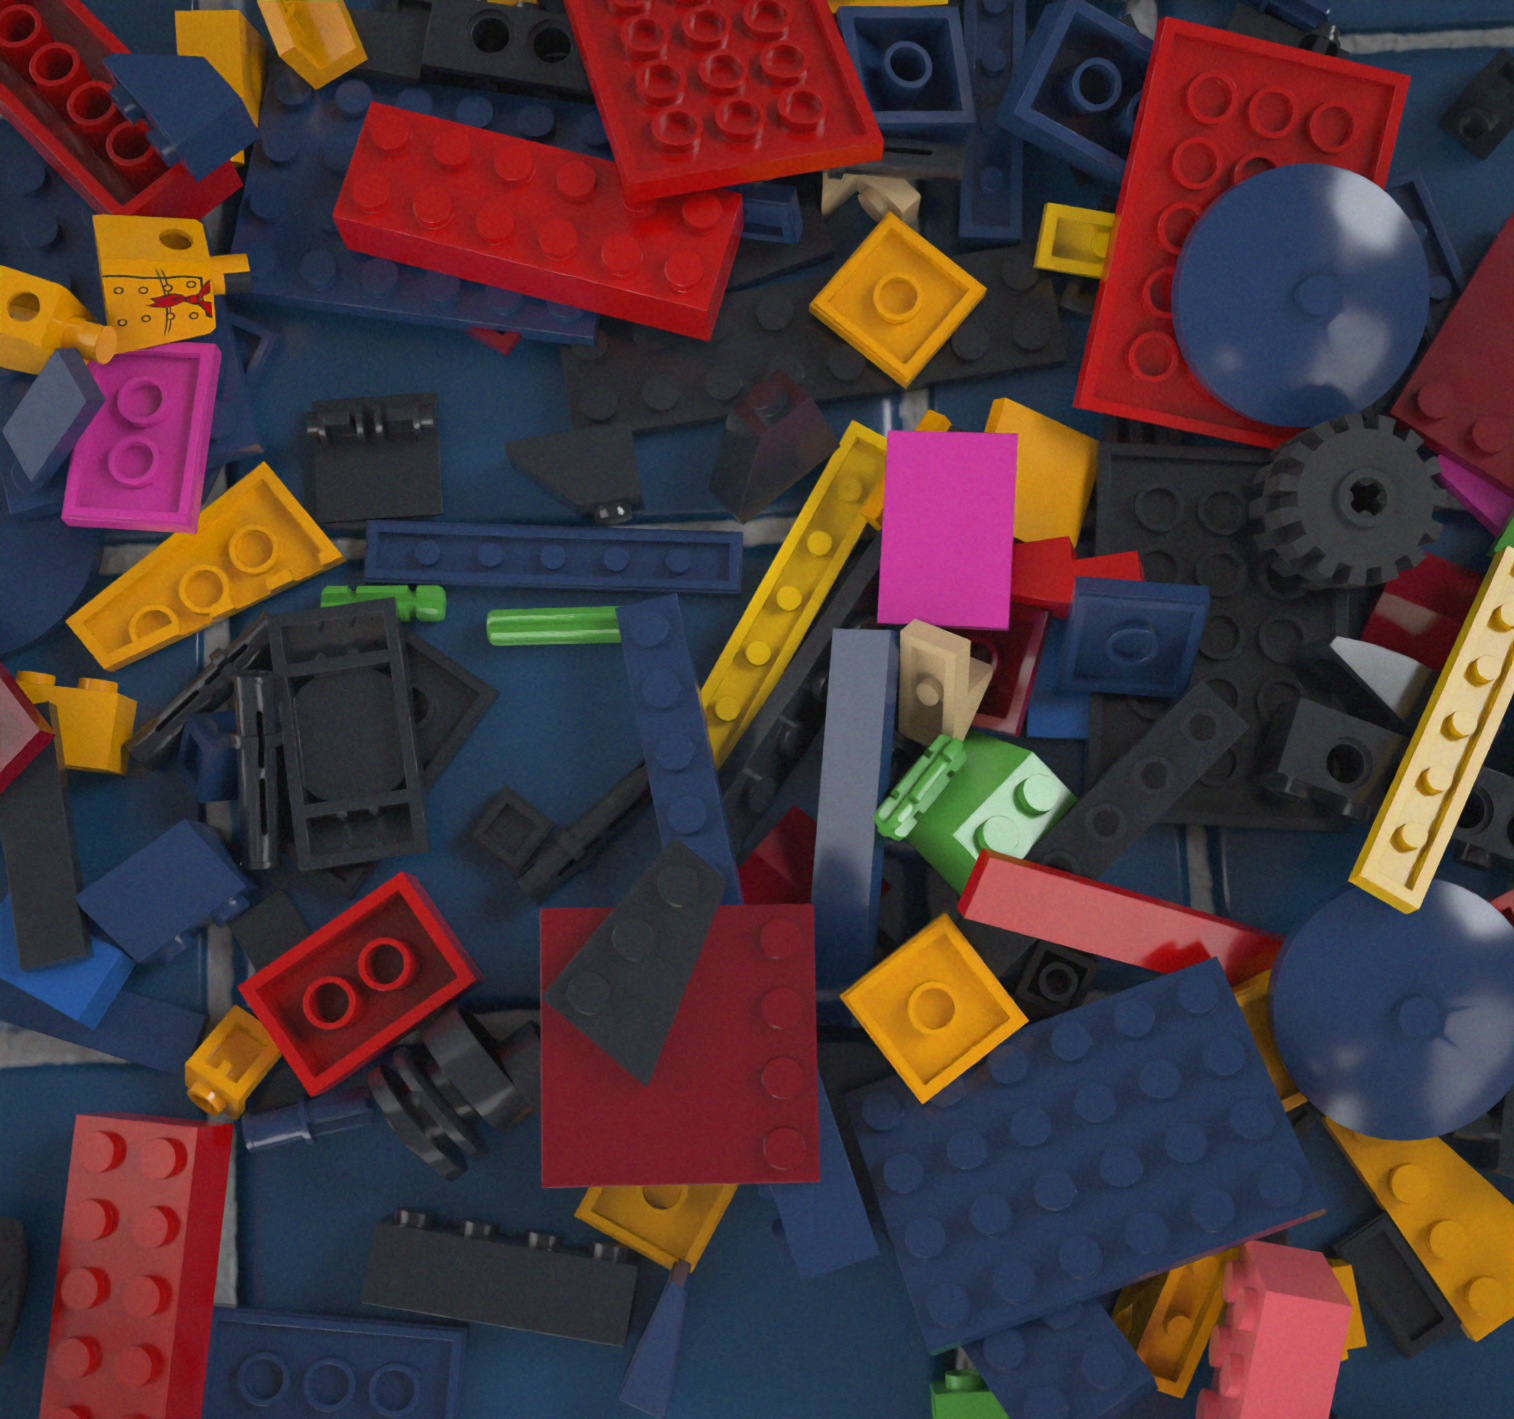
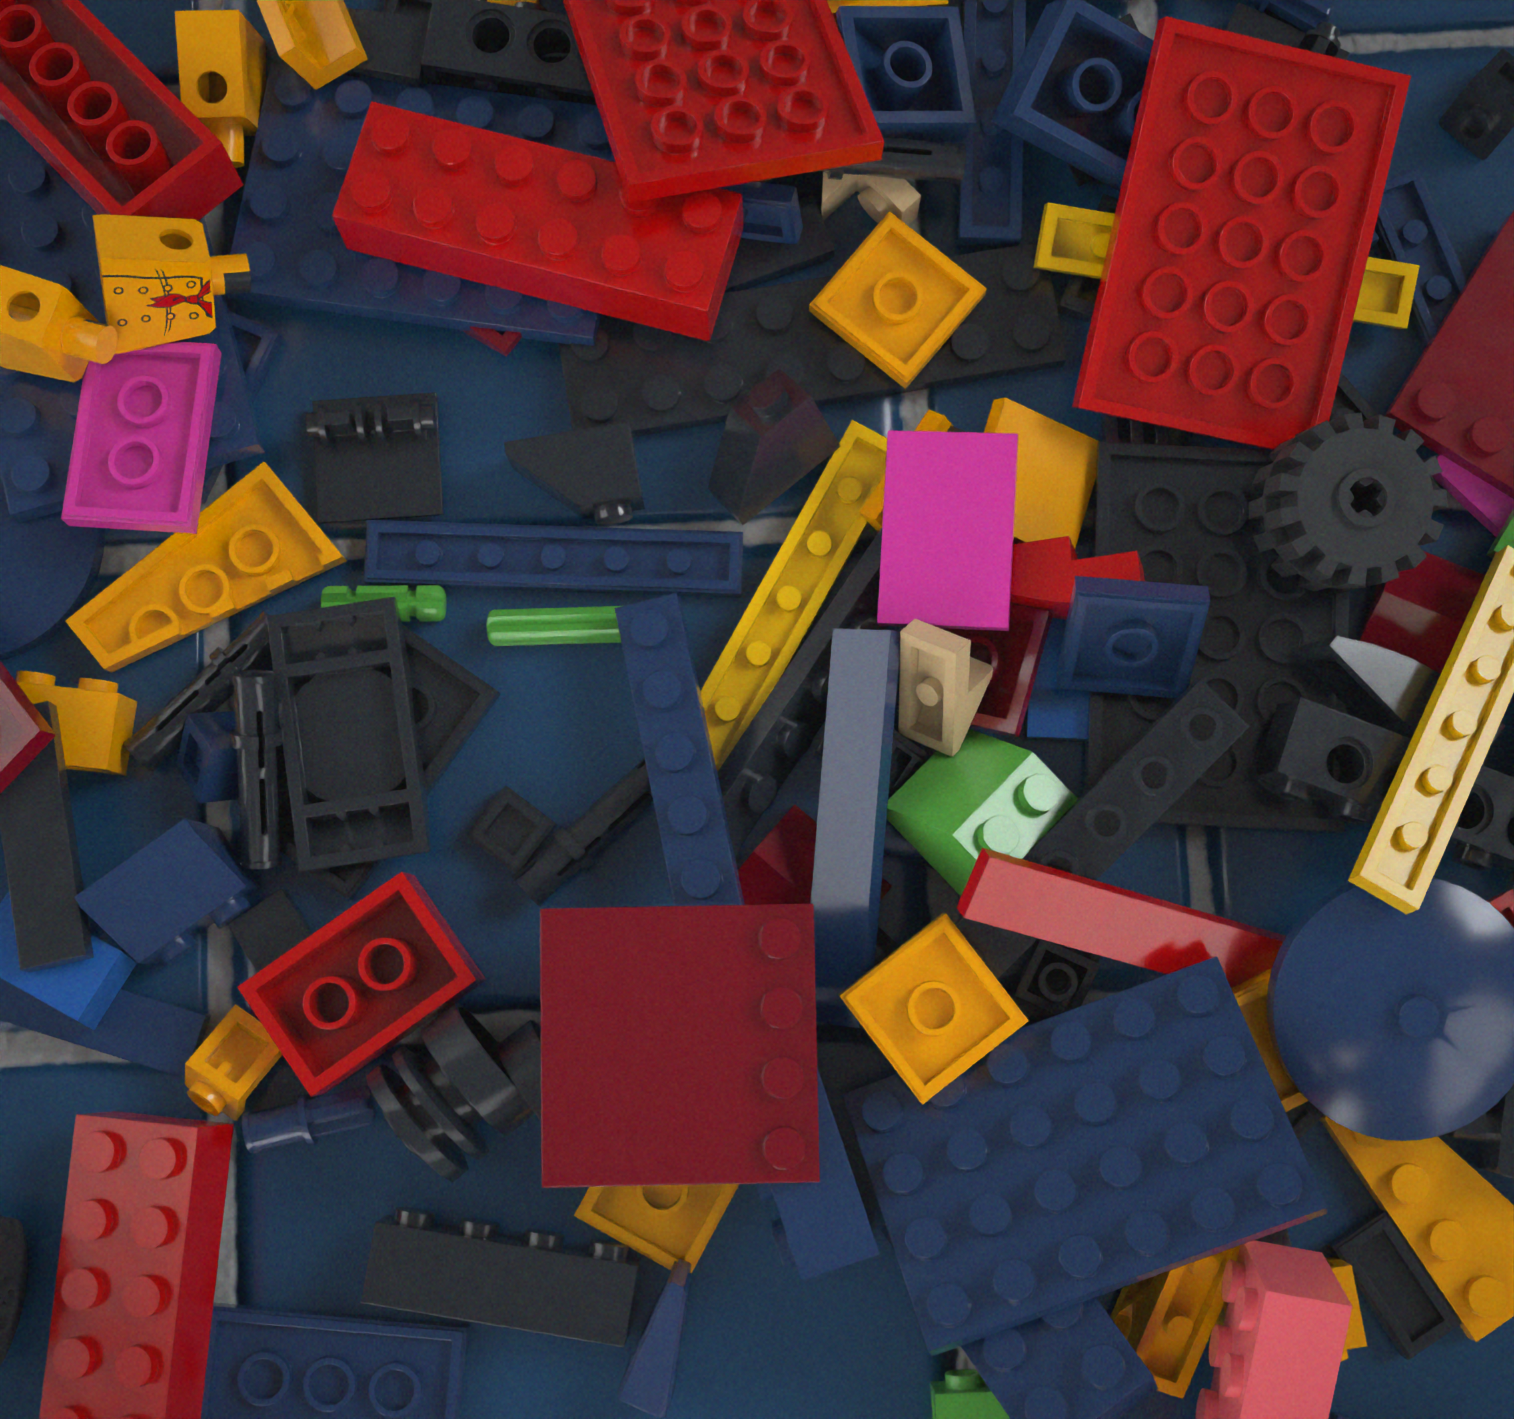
(53, 414): dark blue tile -> none
(185, 105): dark blue slope -> none
(639, 961): black wing -> none
(920, 787): bright green axle -> none
(1300, 295): dark blue dish -> none

